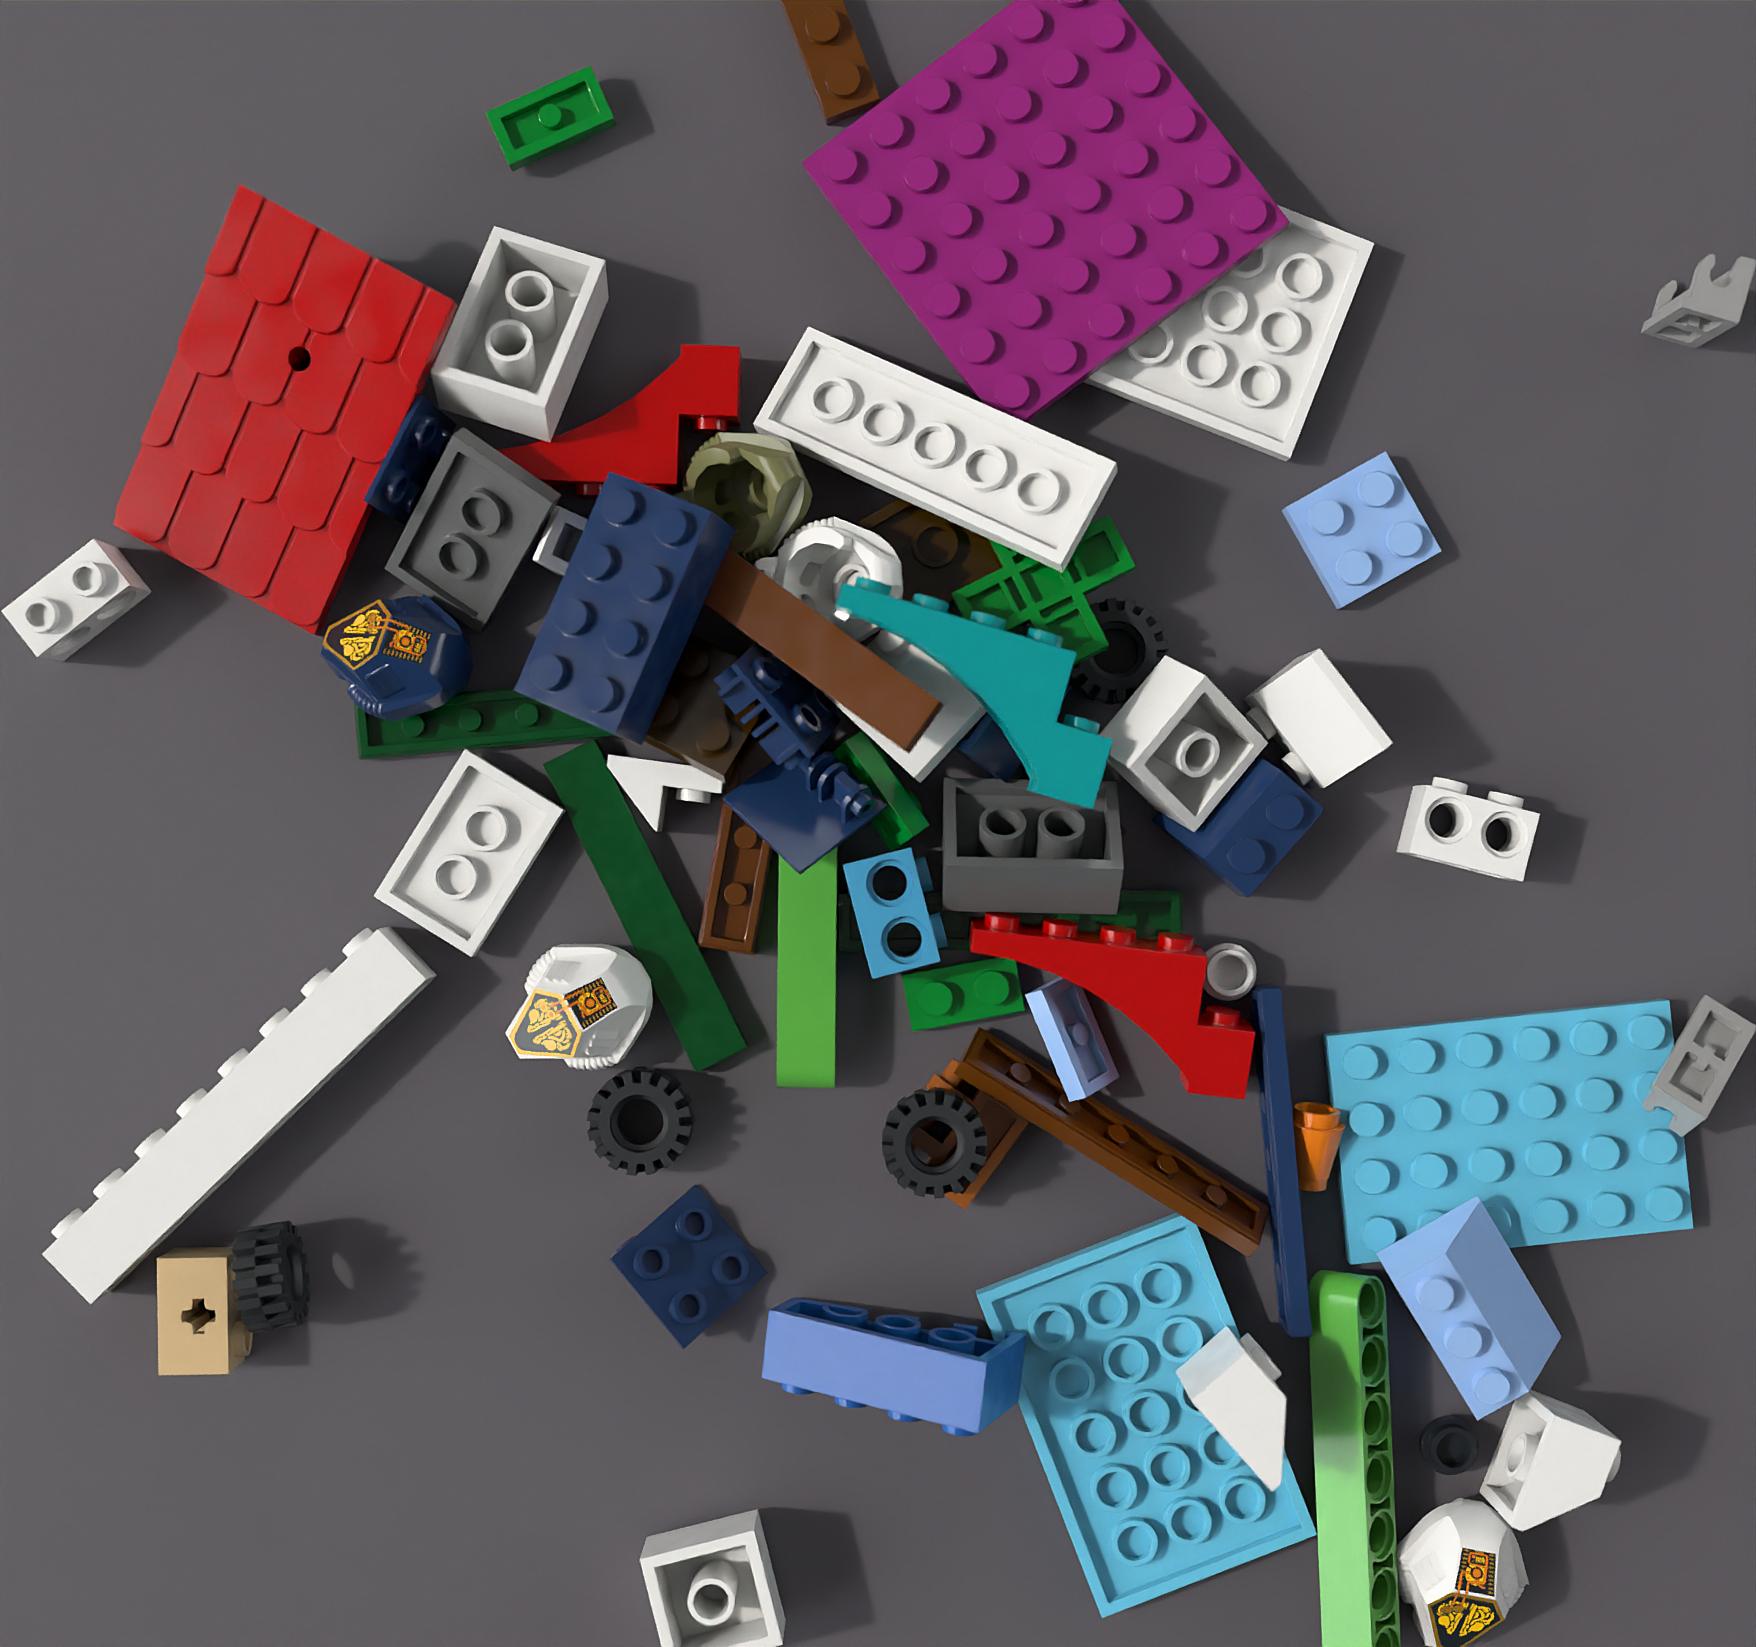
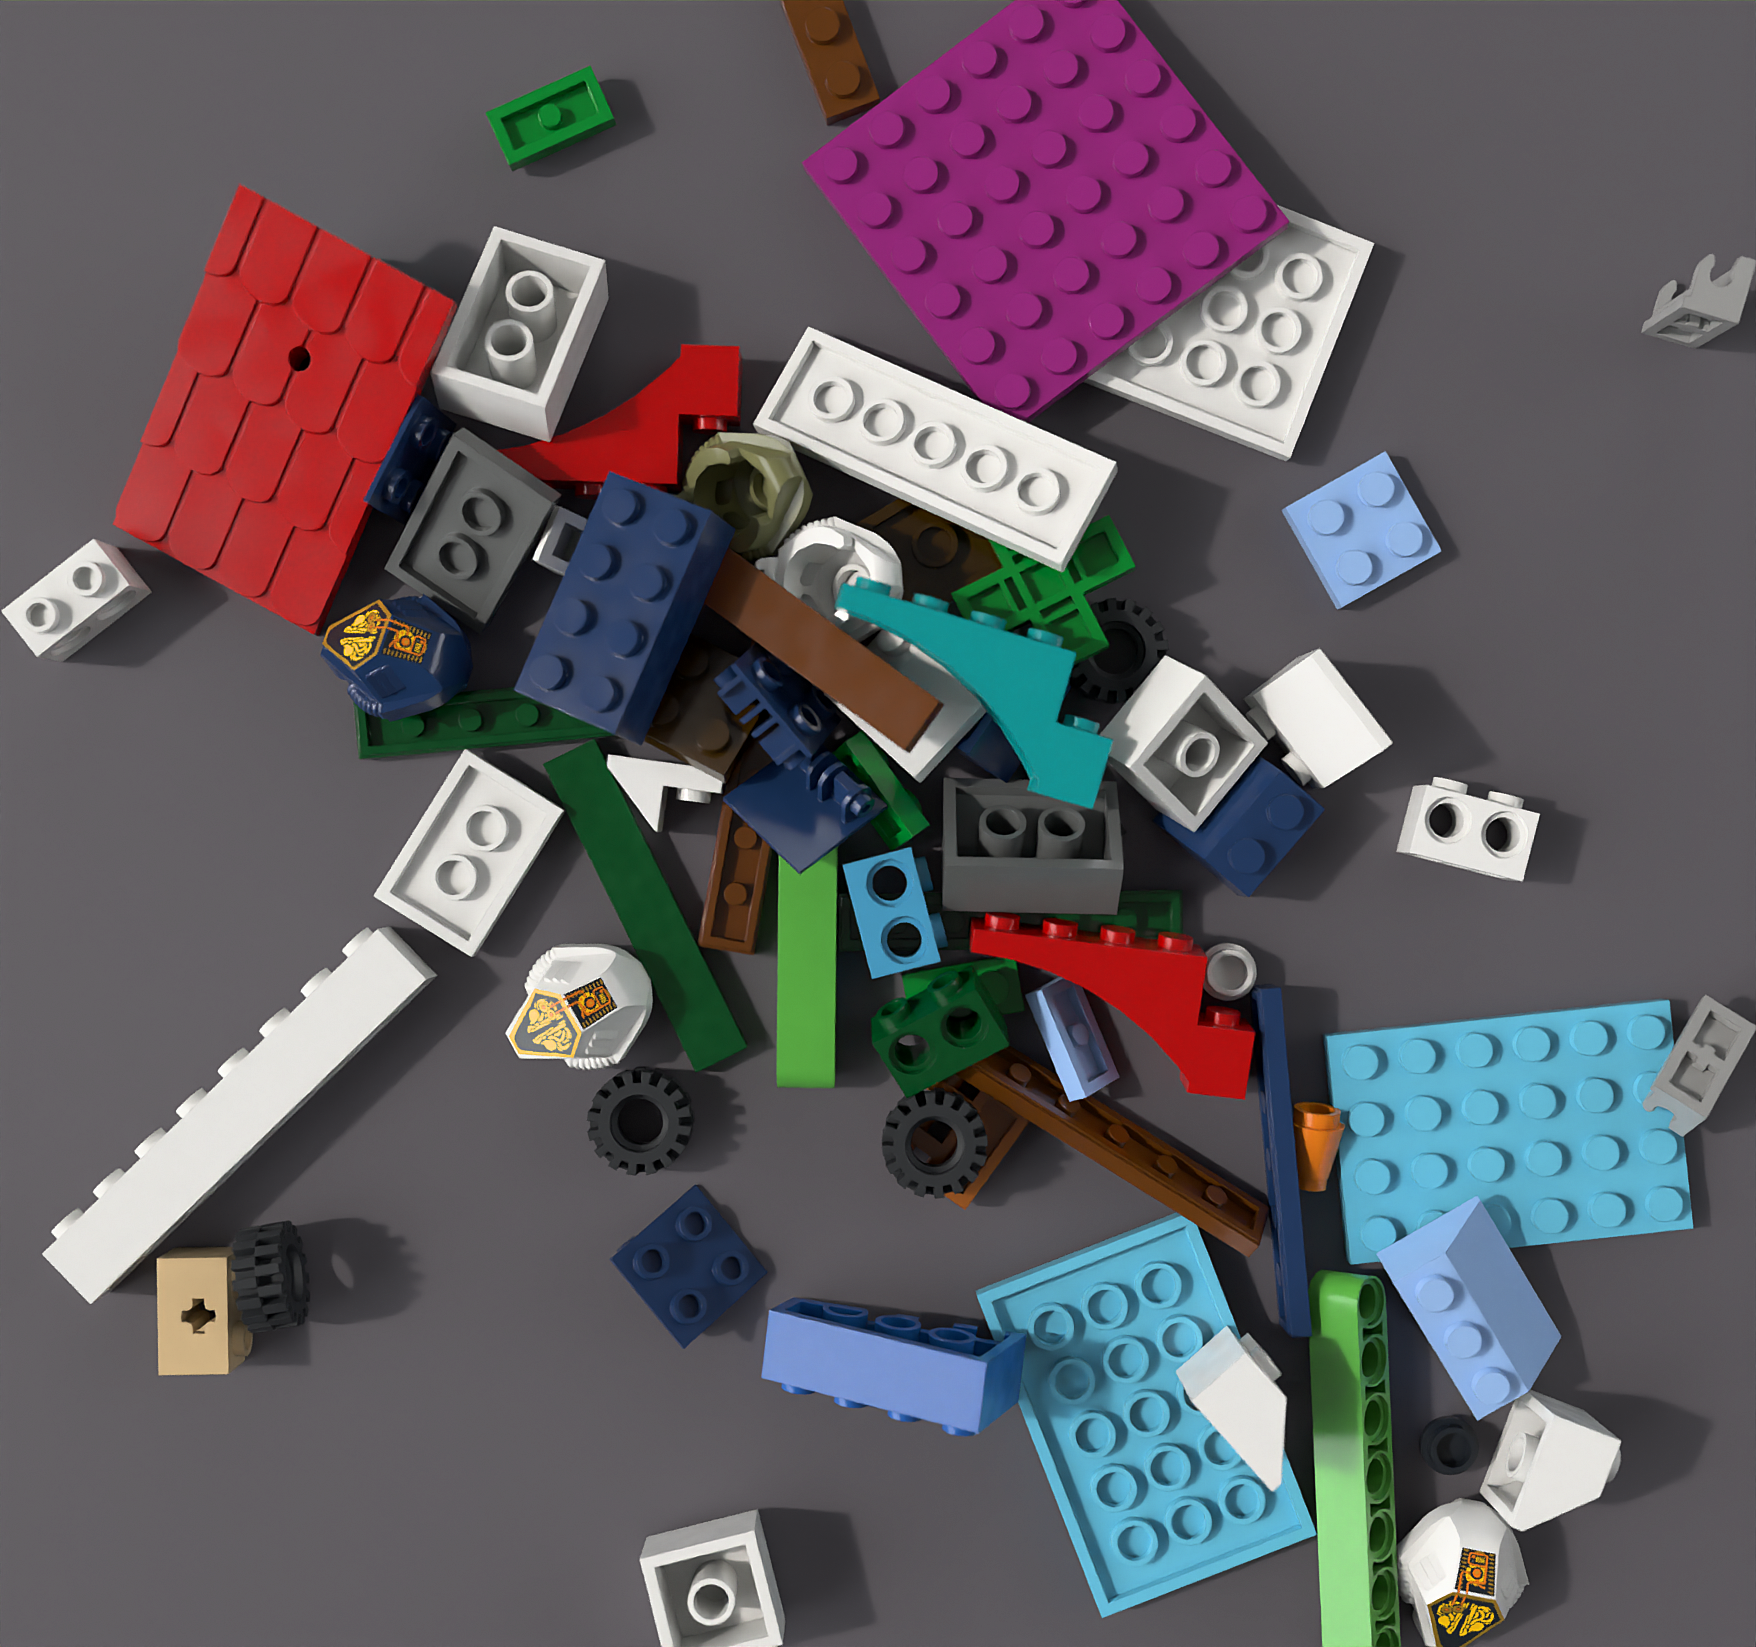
(947, 1042): none -> dark green brick

